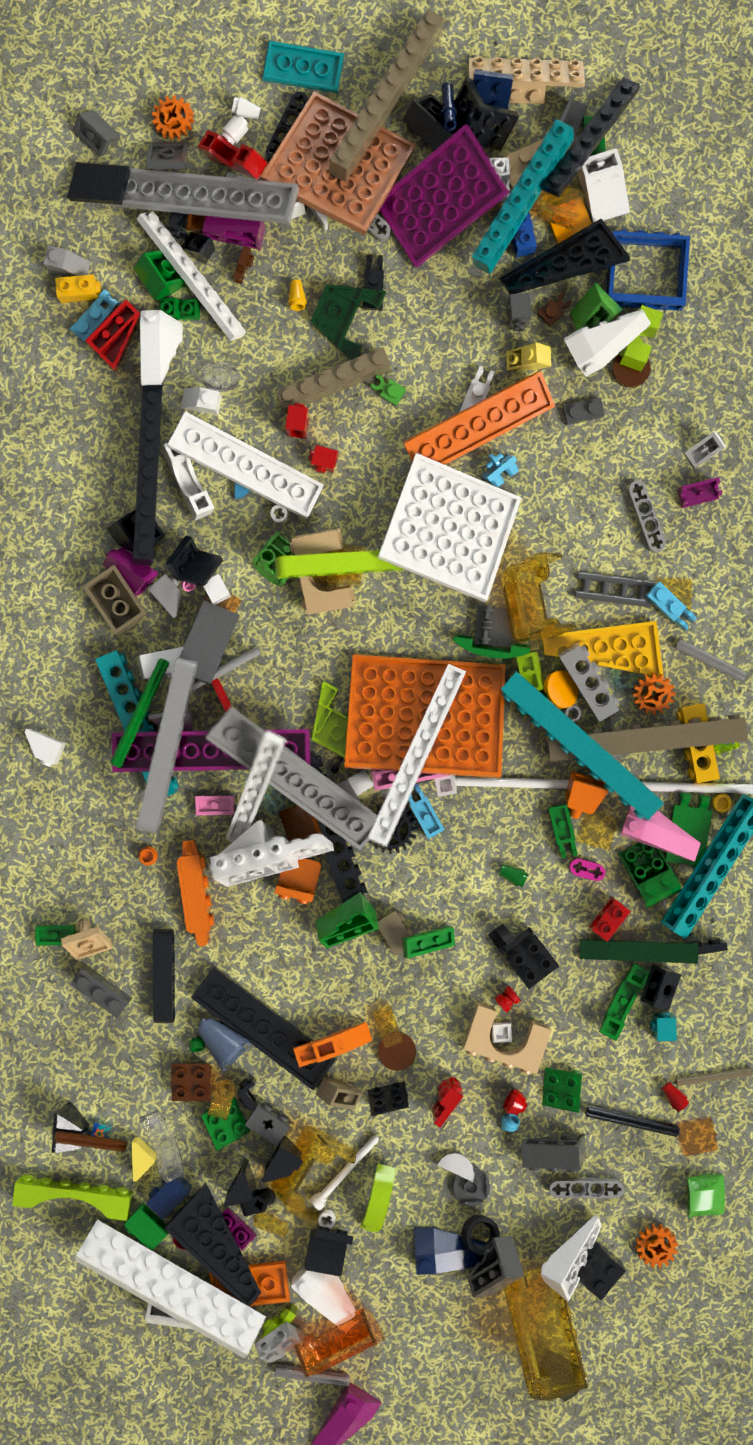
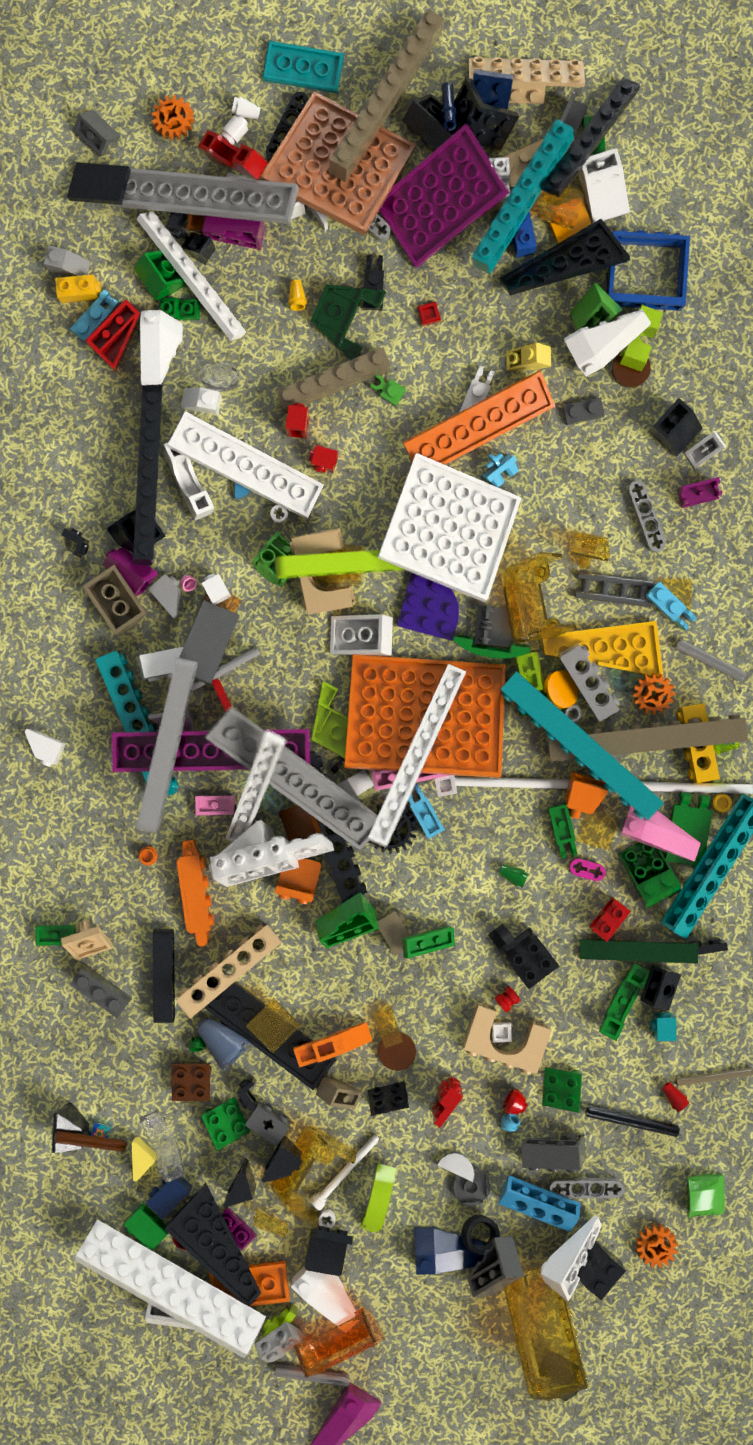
(75, 536): none -> black bracket
(111, 1202): lime arch -> none
(139, 713): green axle -> none
(167, 155): dark grey plate -> none
(191, 564): black bracket -> none
(192, 1006): none -> tan brick
(221, 1102): clear yellow piece -> none
(245, 260): reddish brown plate -> none
(260, 1202): black piece -> none
(273, 1025): none -> clear yellow tile
(361, 635): none -> white slope
(429, 313): none -> red tile
(429, 608): none -> dark purple plate
(518, 311): dark grey brick -> none
(539, 1203): none -> dark azure brick
(553, 311): reddish brown plate -> none
(588, 548): none -> clear yellow tile
(676, 427): none -> black slope
(698, 1137): clear orange piece -> none

